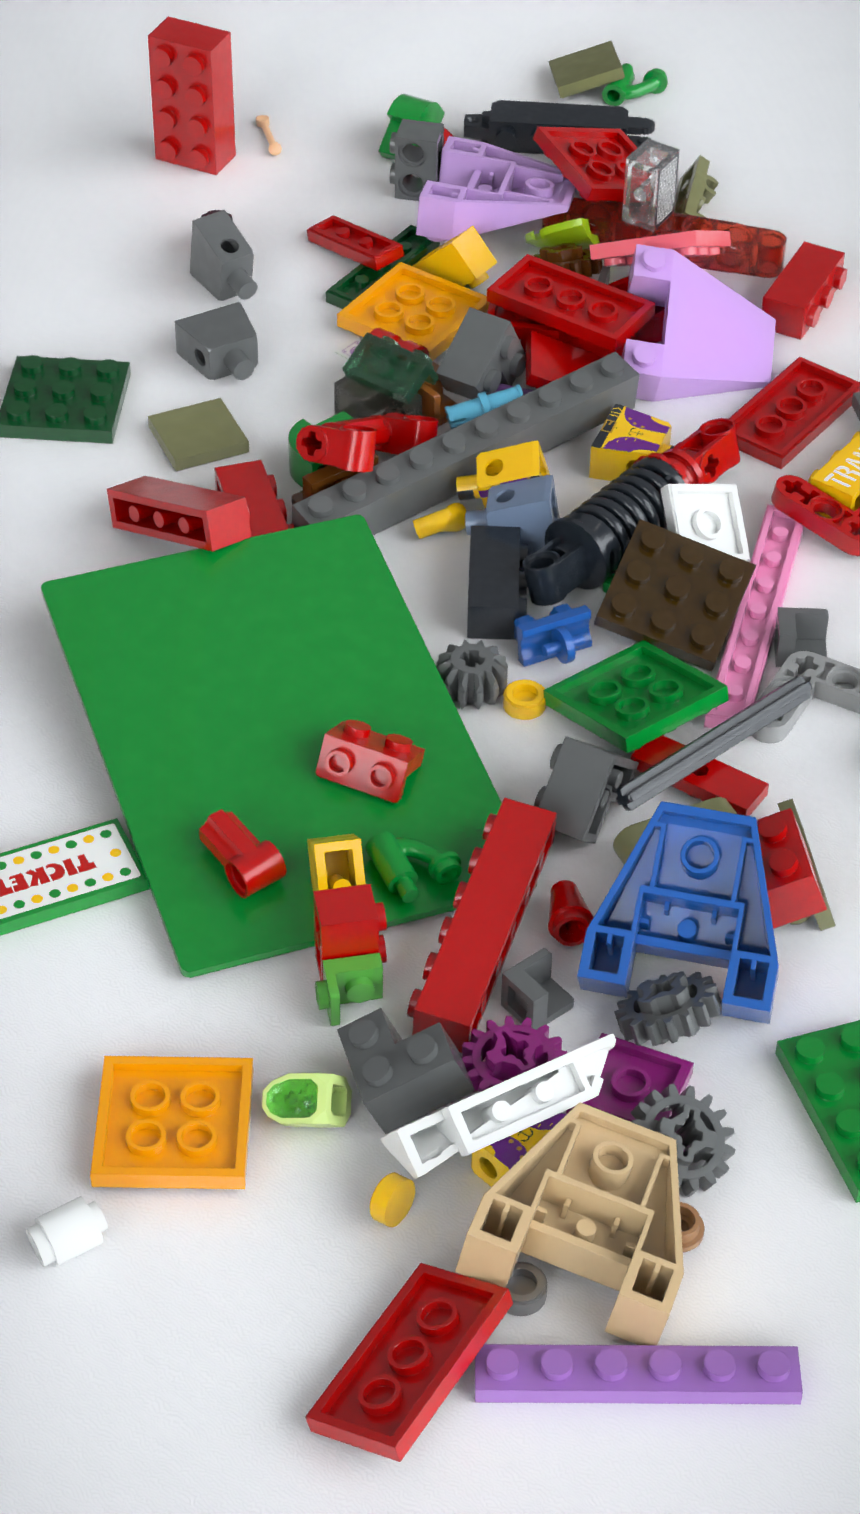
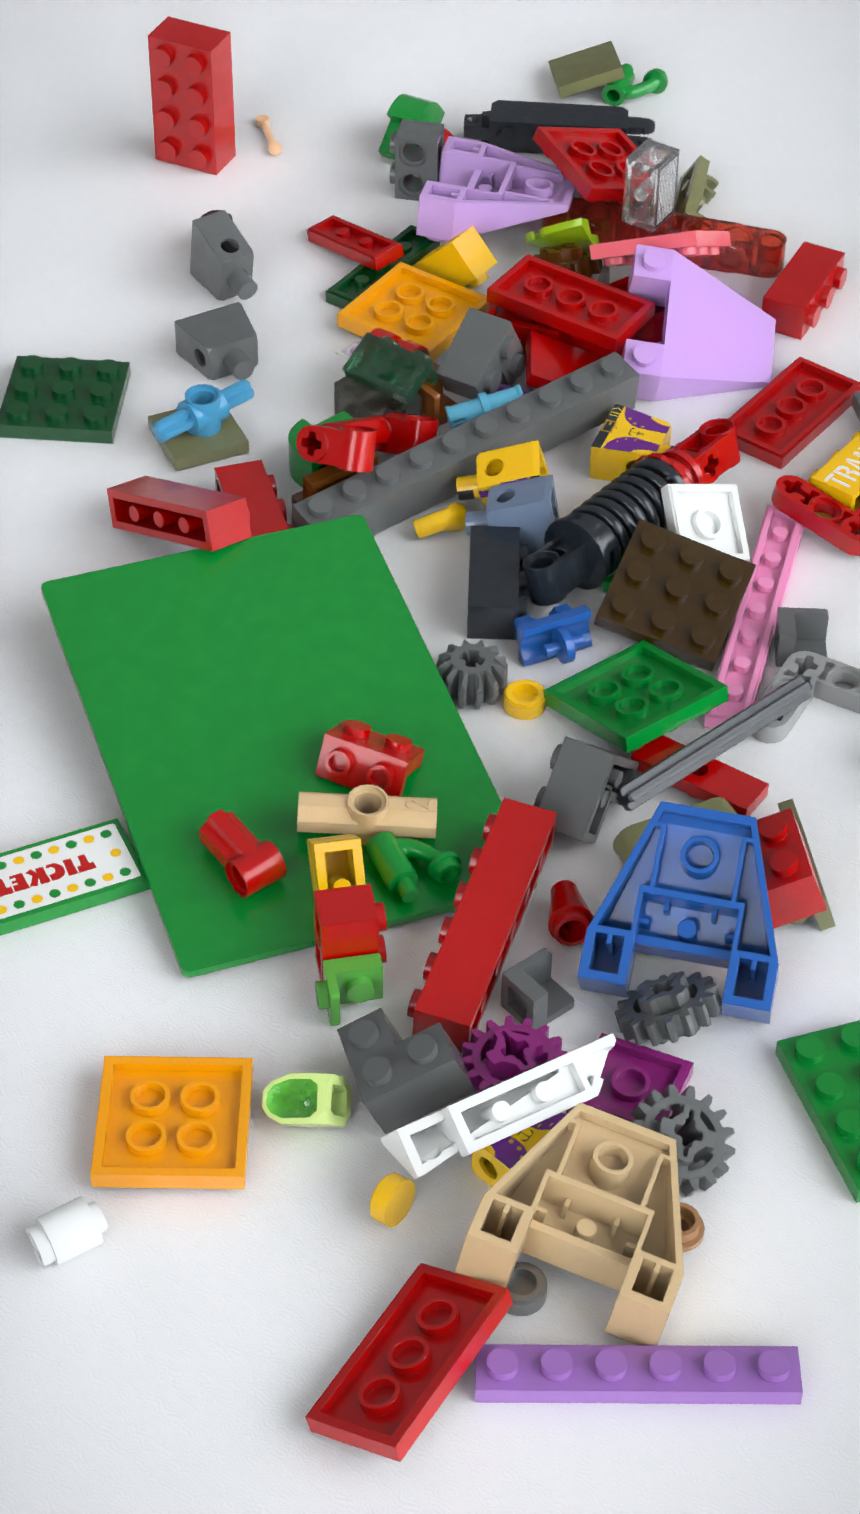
(202, 410): none -> dark azure axle
(366, 813): none -> tan piece

